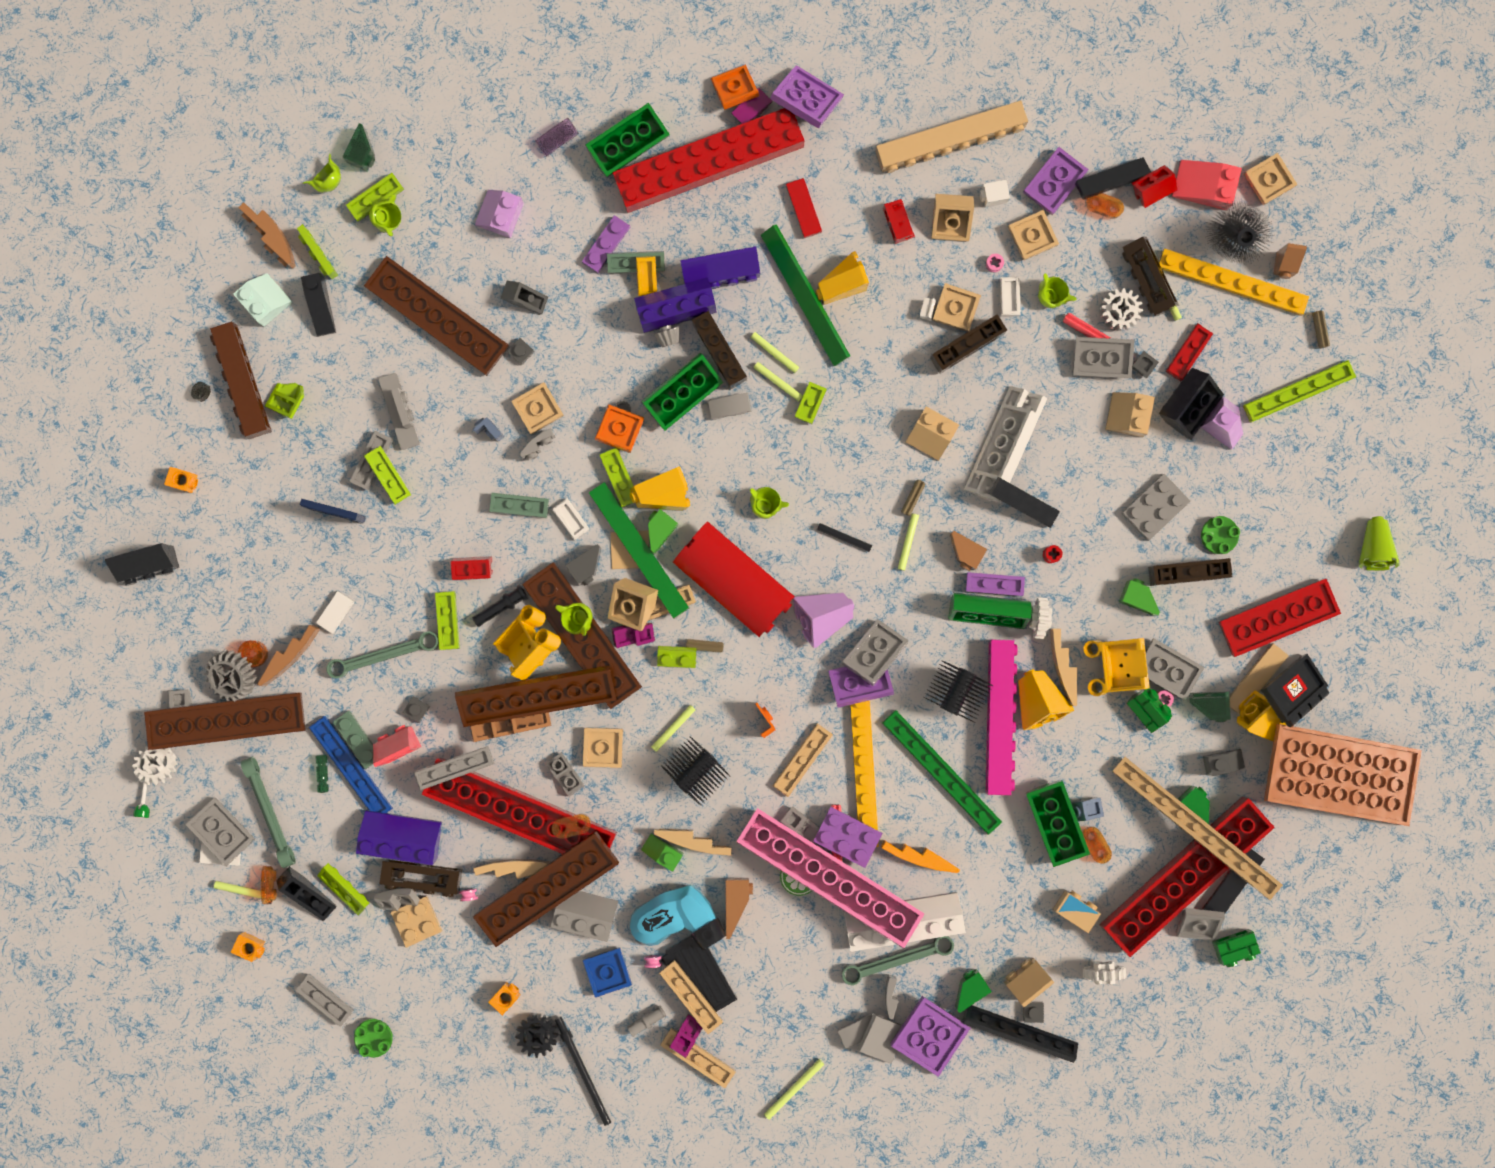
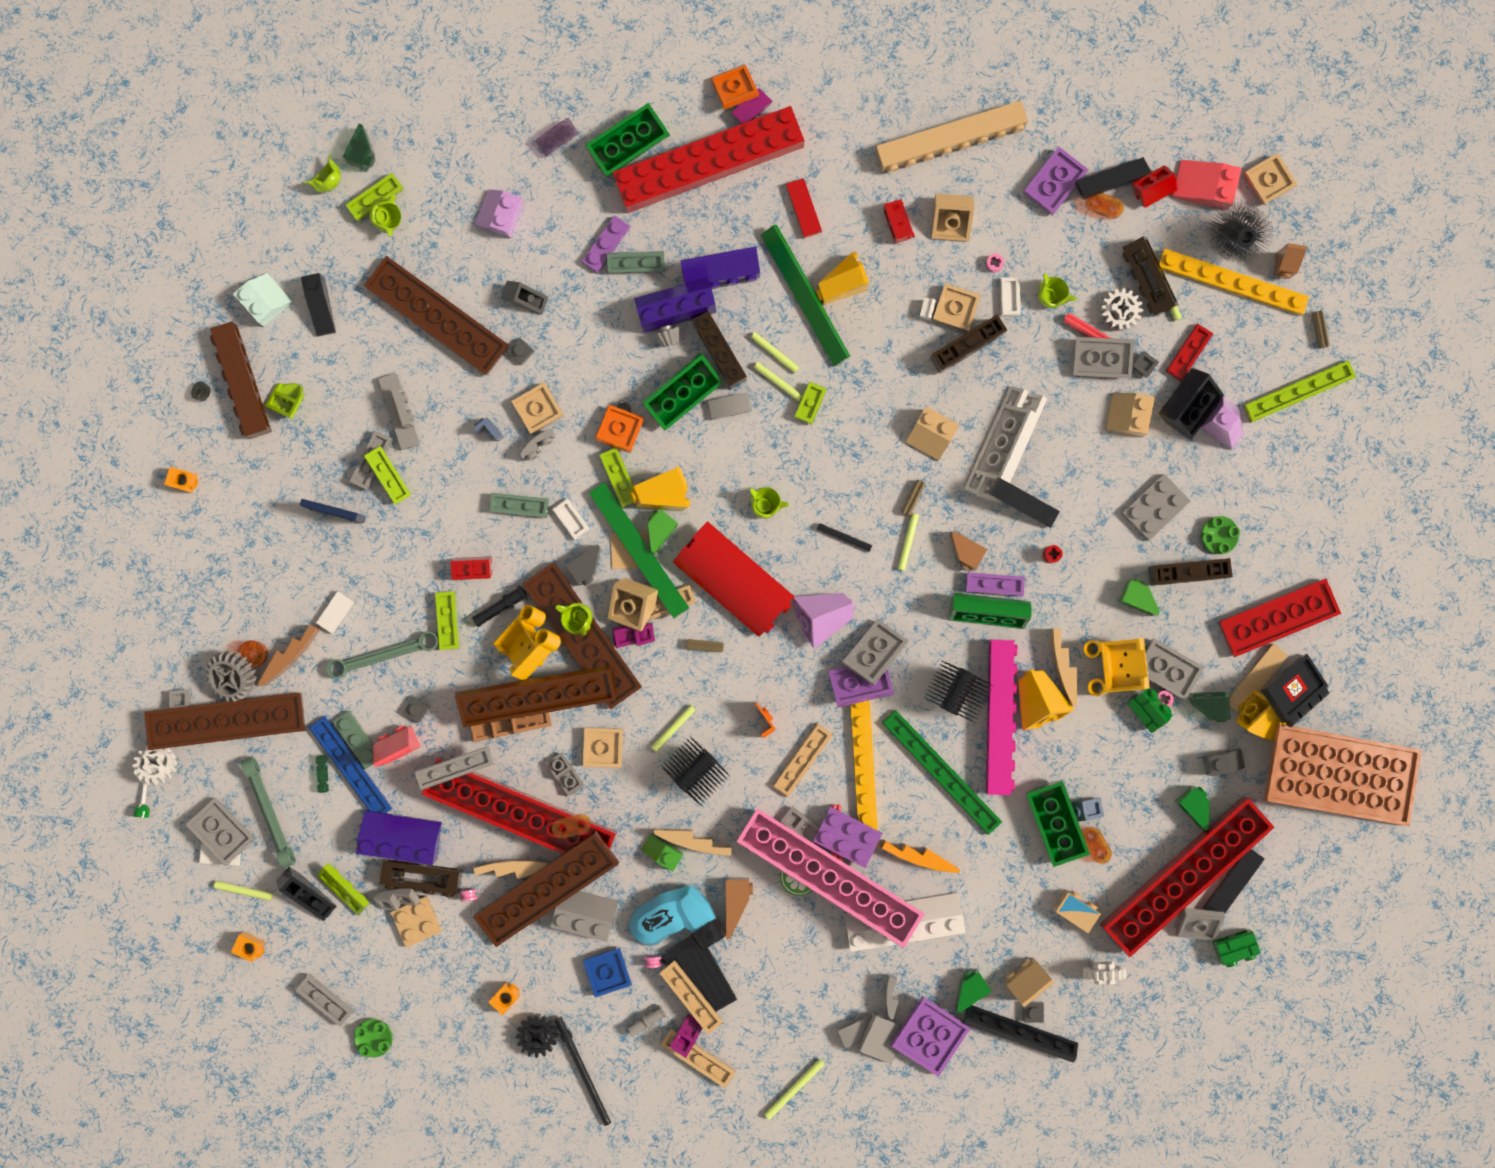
(143, 563): black slope -> none
(268, 877): clear orange plate -> none
(272, 235): medium nougat slope -> none
(316, 252): lime plate -> none
(646, 275): yellow tile -> none
(676, 657): lime plate -> none
(807, 96): medium lavender plate -> none
(896, 960): sand green piece -> none
(994, 193): white brick -> none
(1033, 235): tan plate -> none
(1040, 618): white gear -> none
(1197, 828): tan plate -> none
(1378, 546): lime cone -> none

